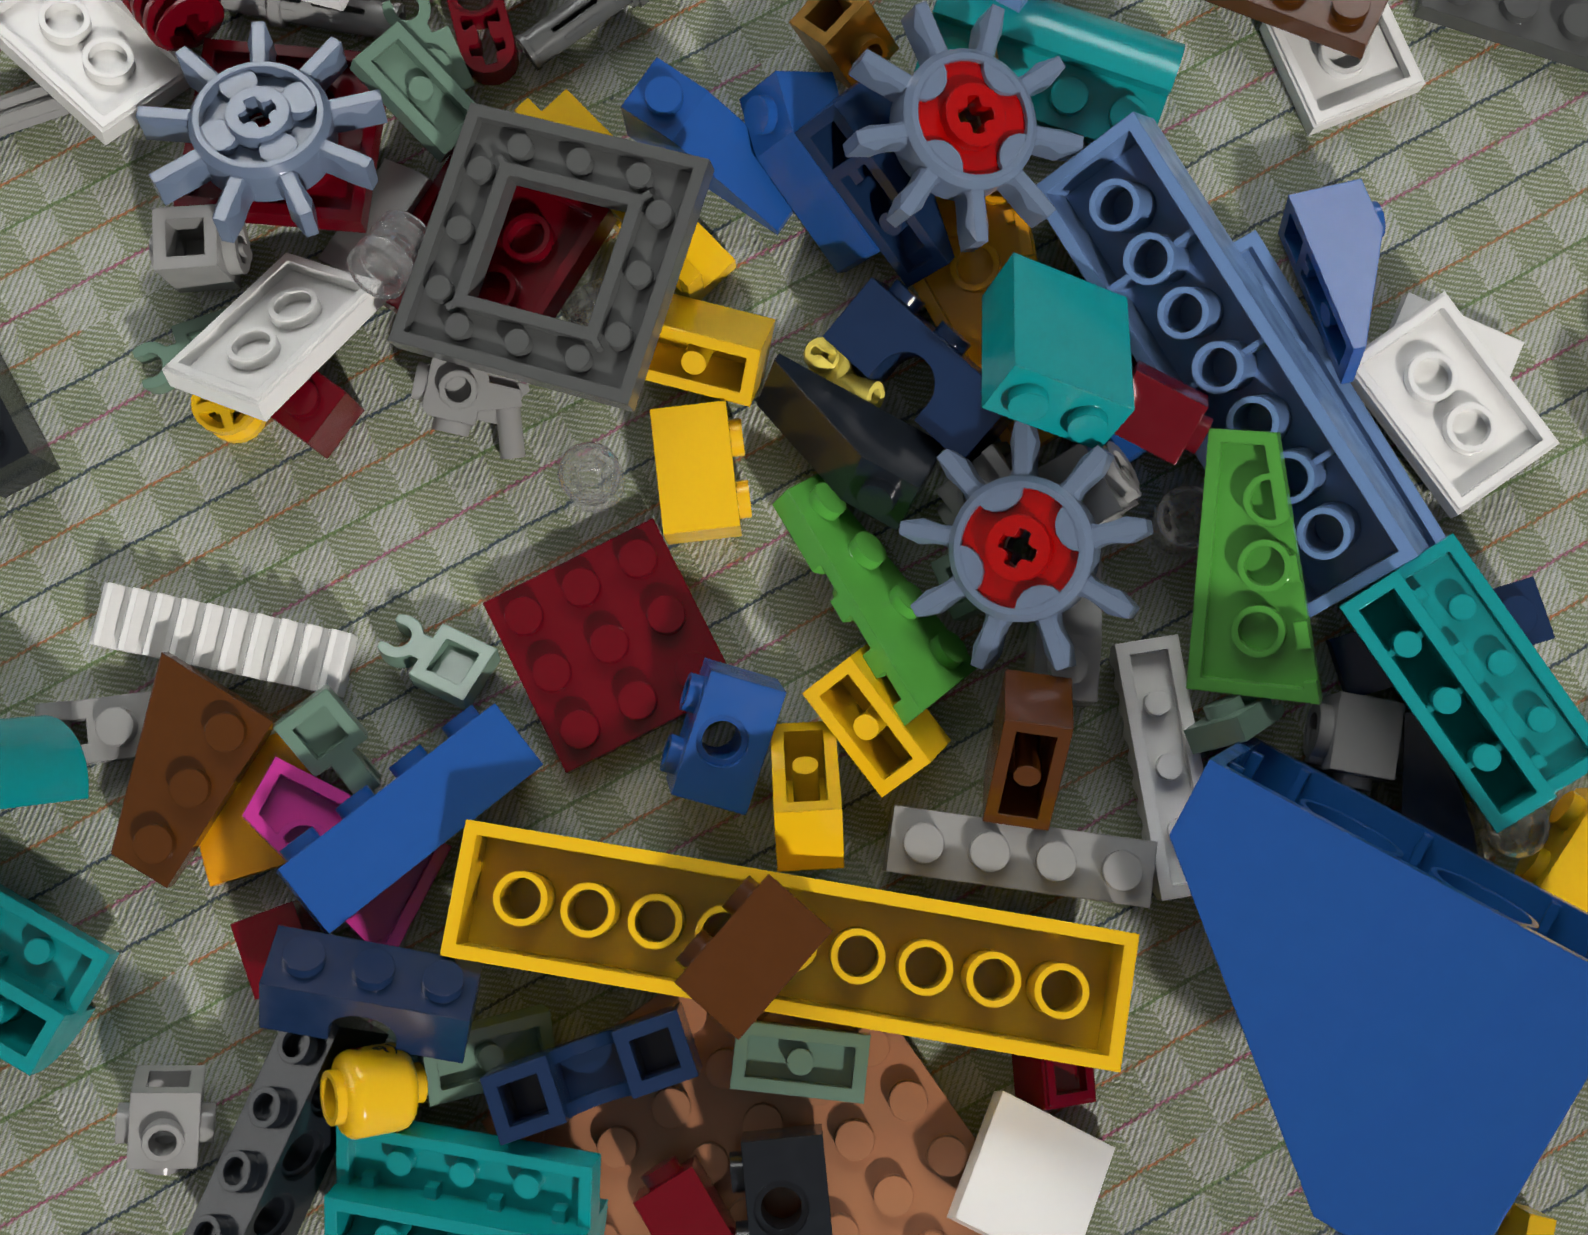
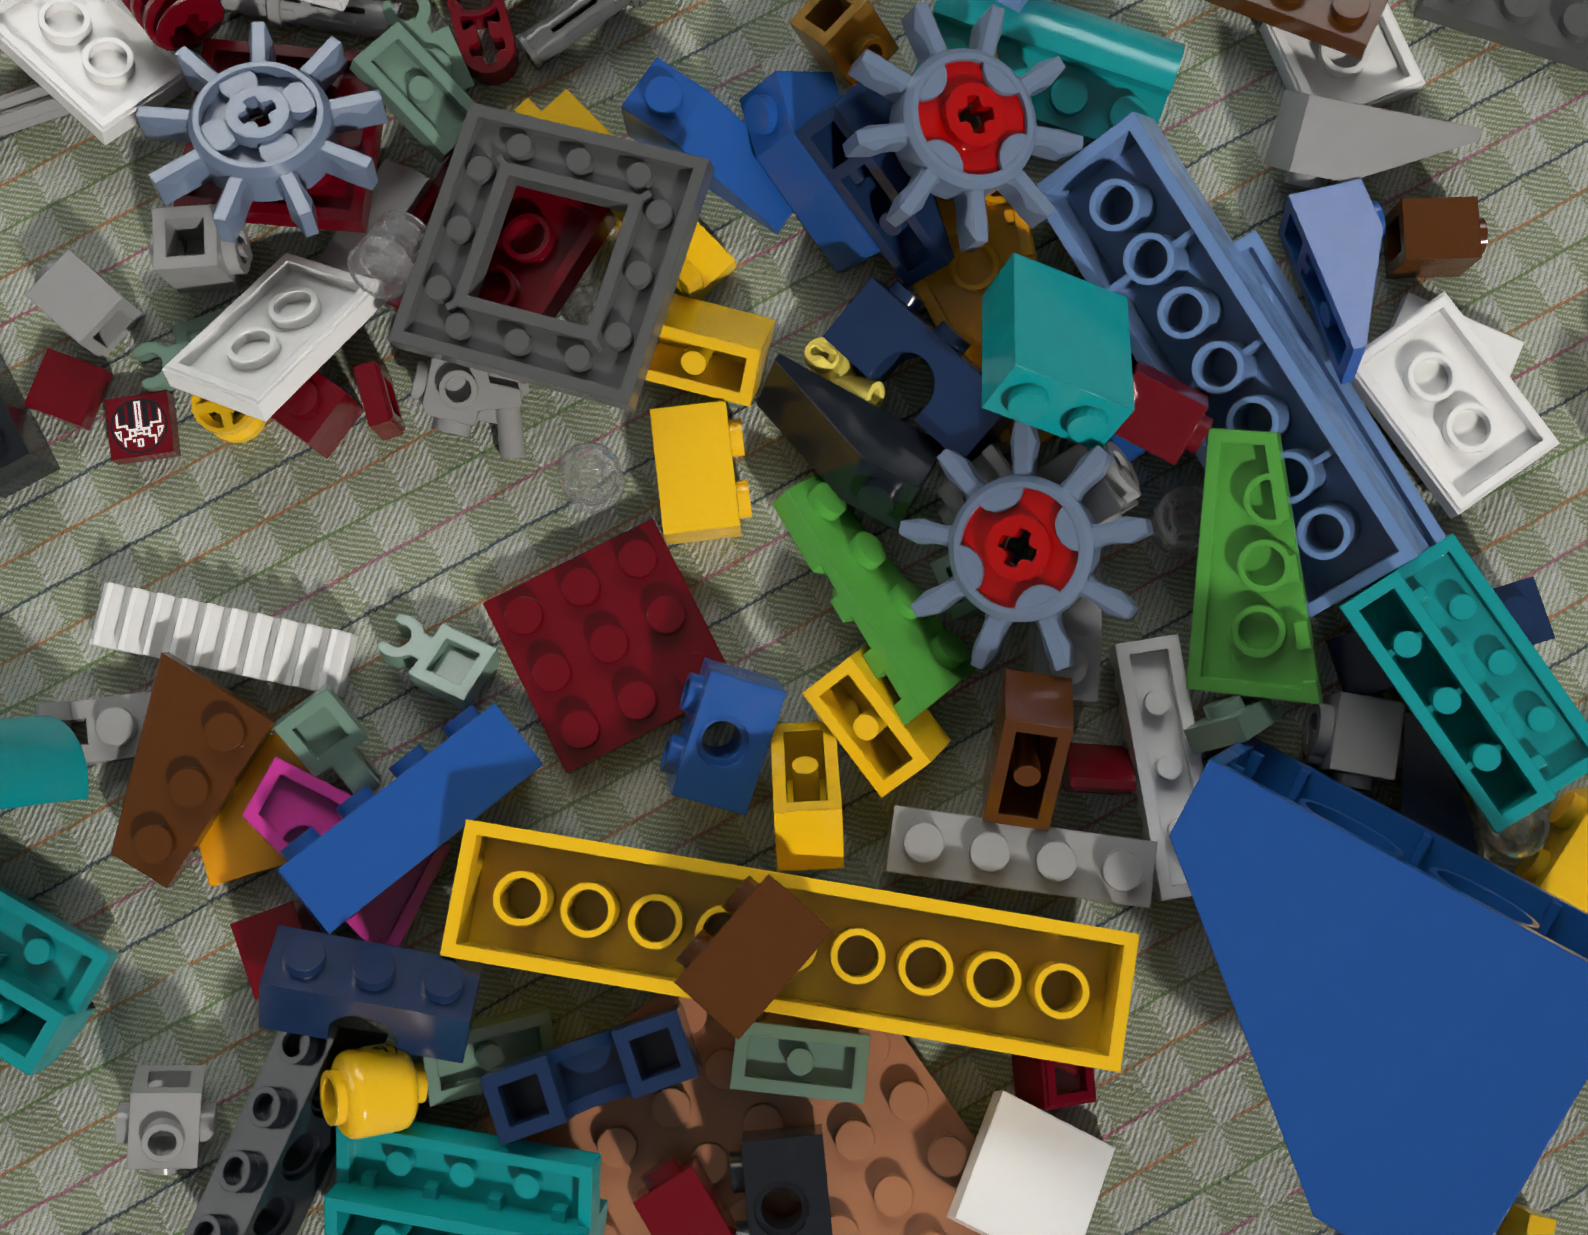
(68, 389): none -> dark red tile
(83, 304): none -> light grey brick
(142, 427): none -> dark red tile
(379, 400): none -> dark red tile
(1098, 770): none -> dark red slope
(1351, 140): none -> light grey slope
(1433, 237): none -> reddish brown brick

